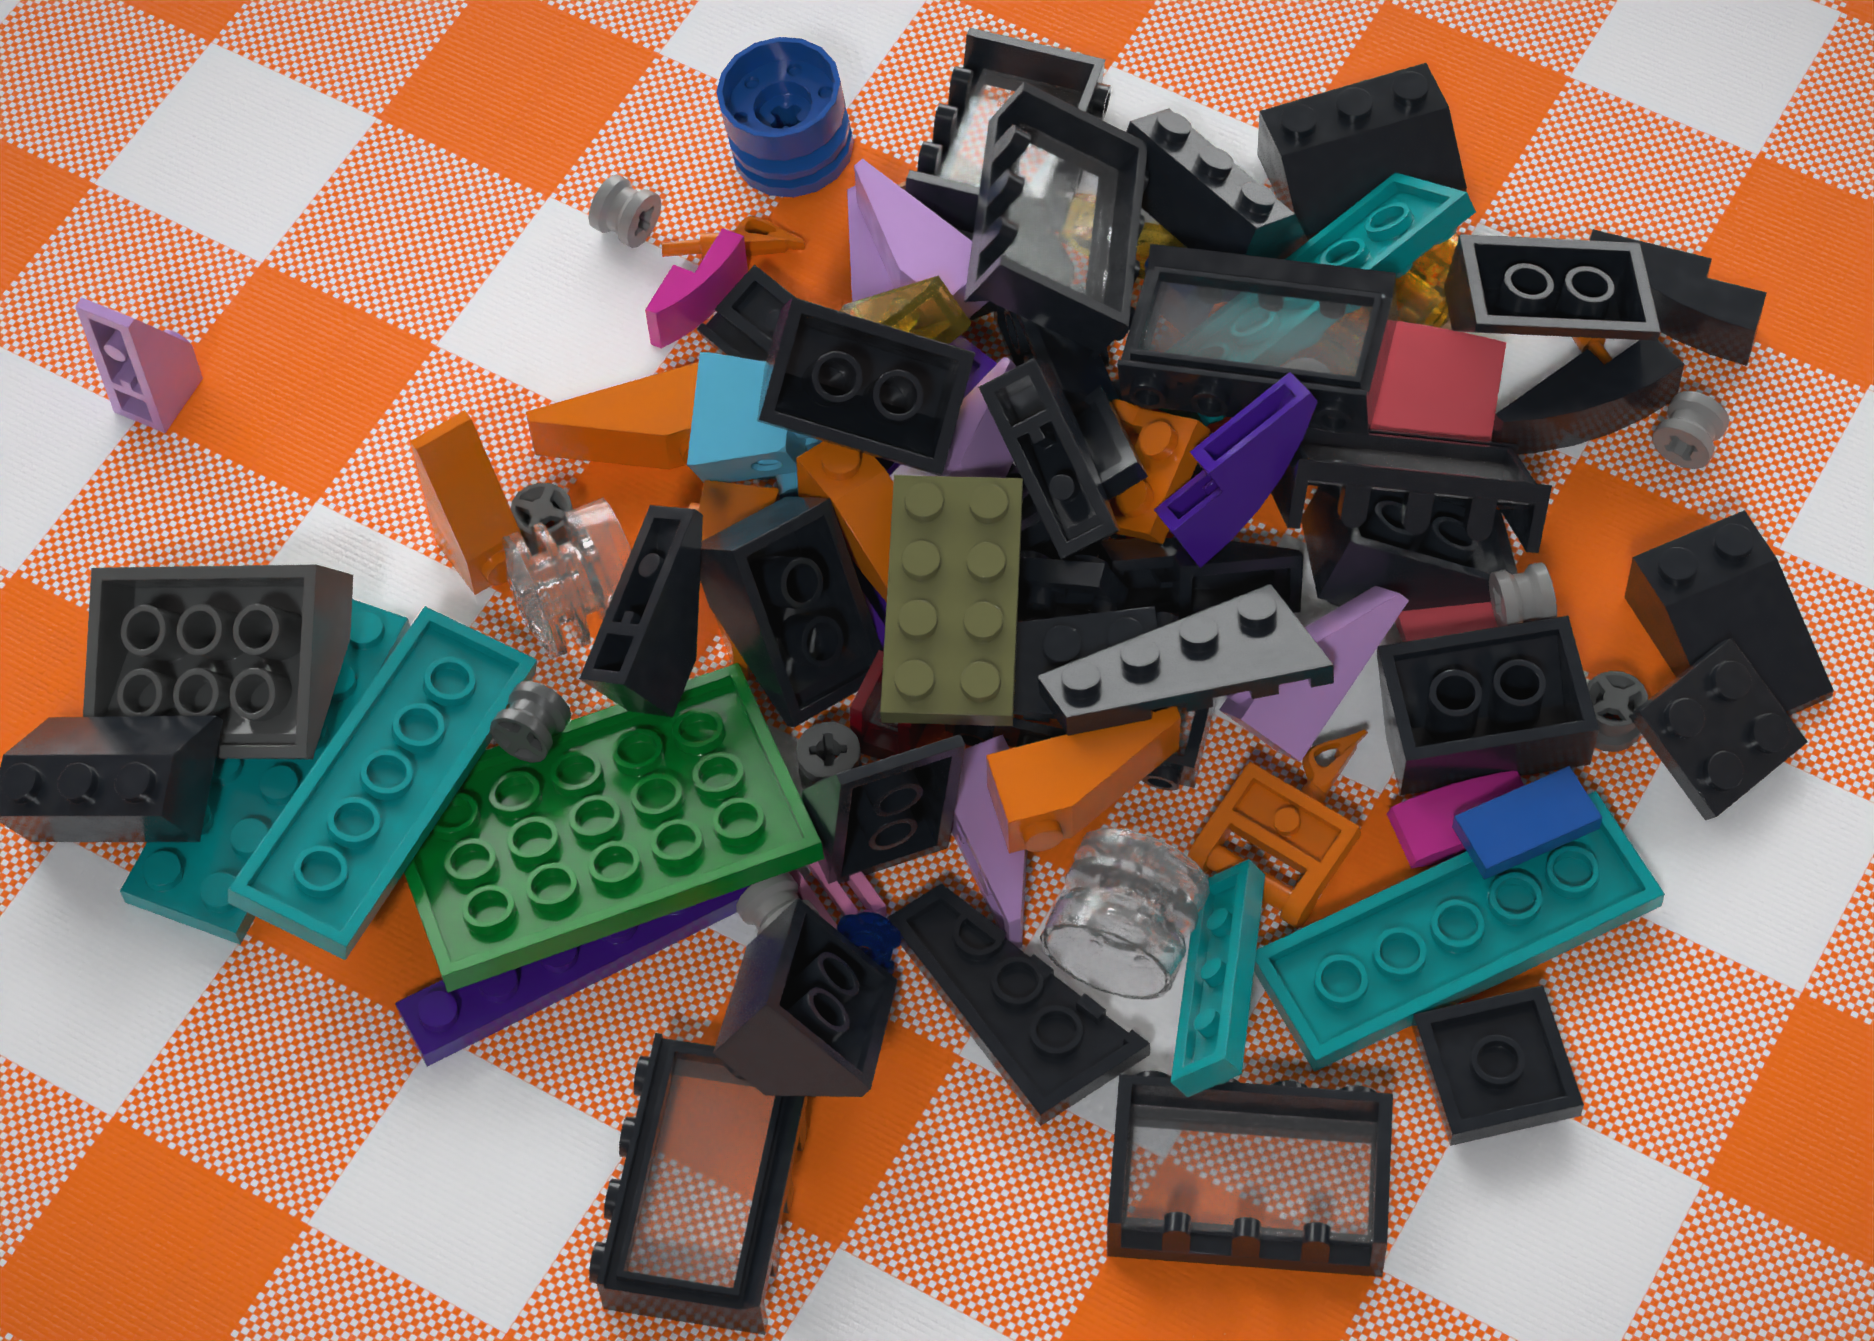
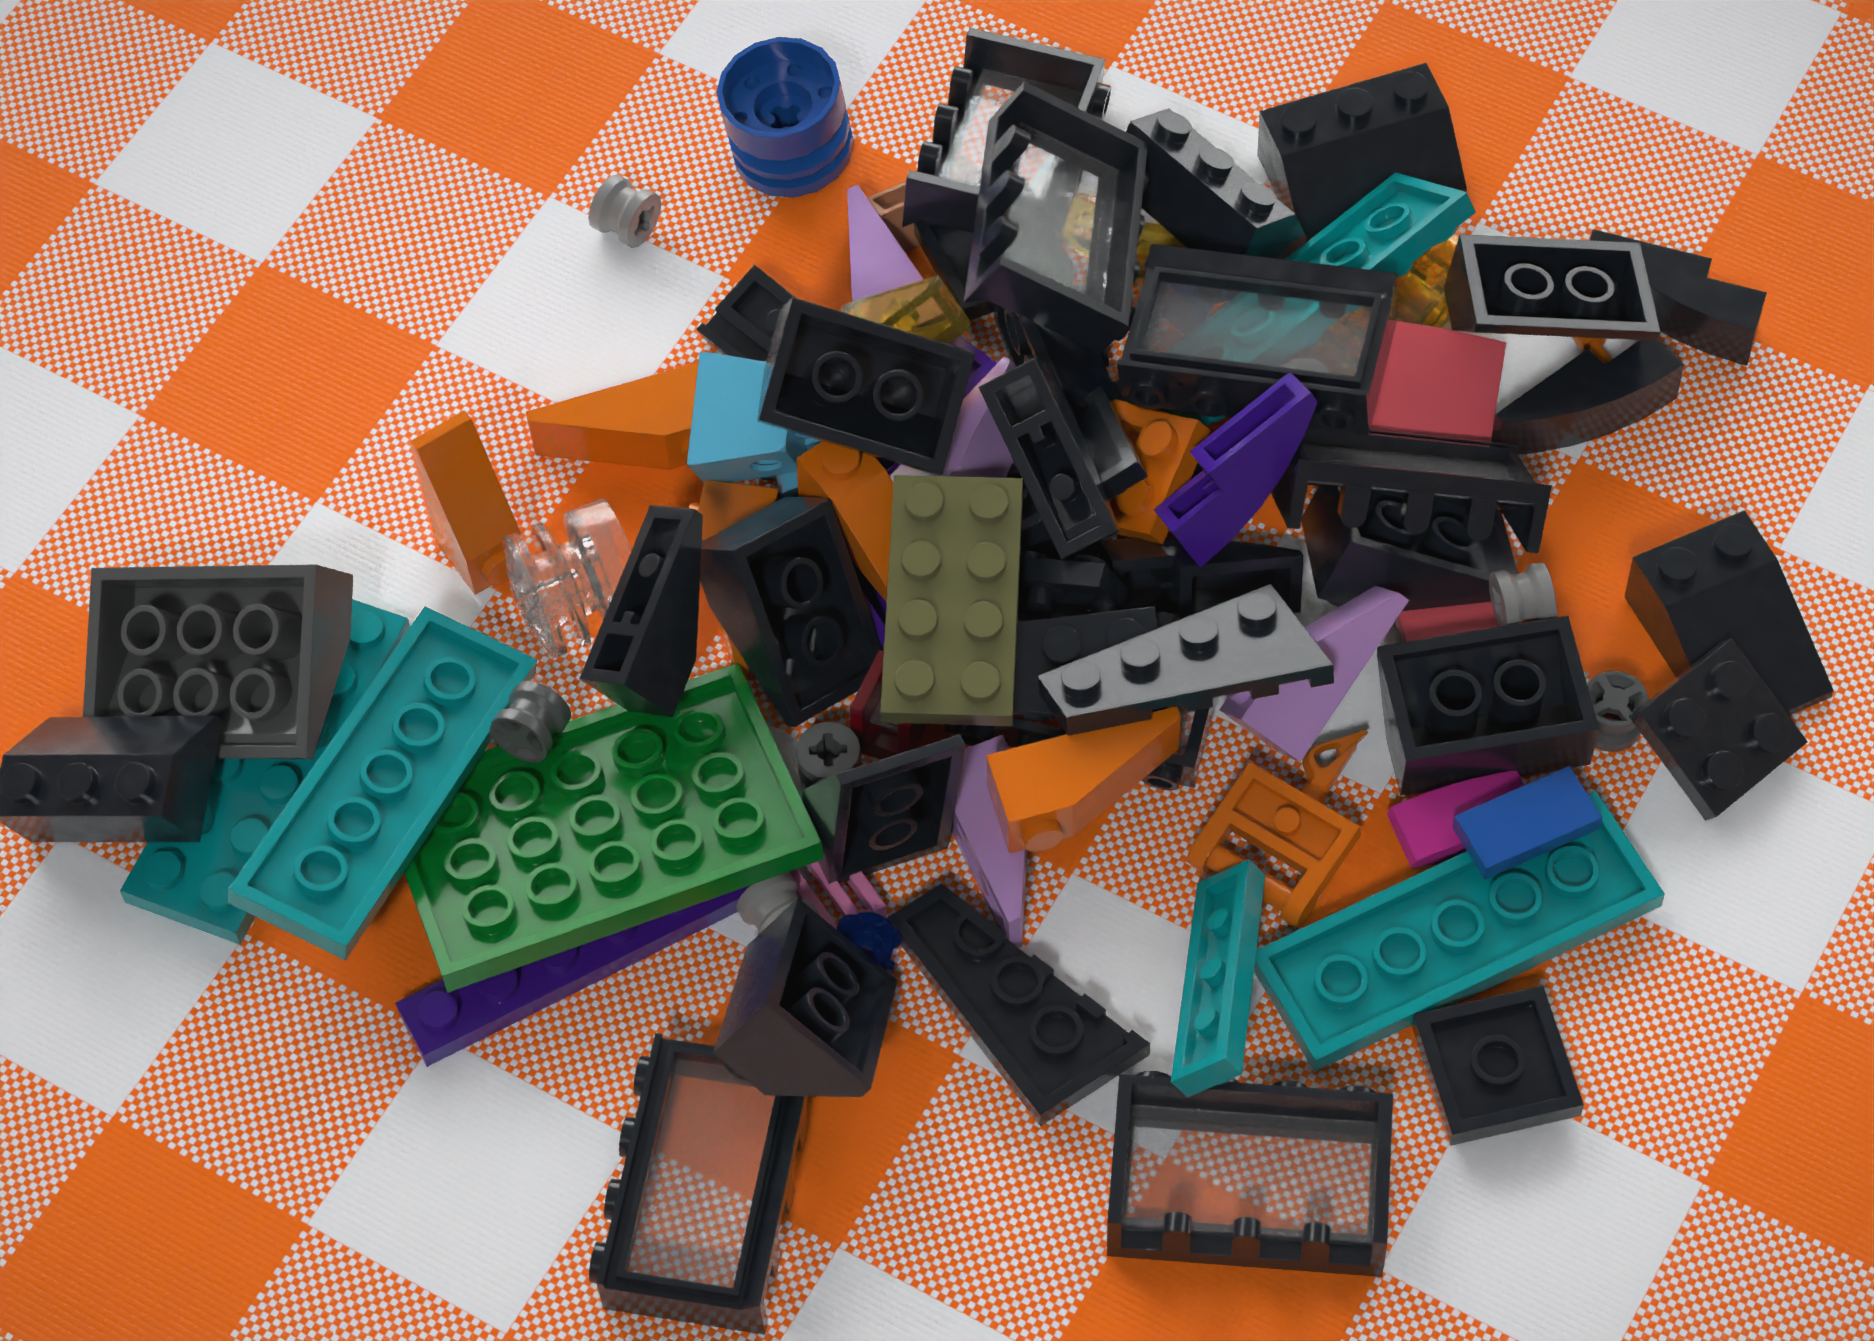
(142, 368): lavender slope -> none
(541, 504): dark grey wheel -> none
(691, 298): dark pink slope -> none
(773, 241): orange hand -> none
(912, 237): lavender slope -> none
(1125, 913): clear wheel -> none
(1691, 429): light grey wheel -> none

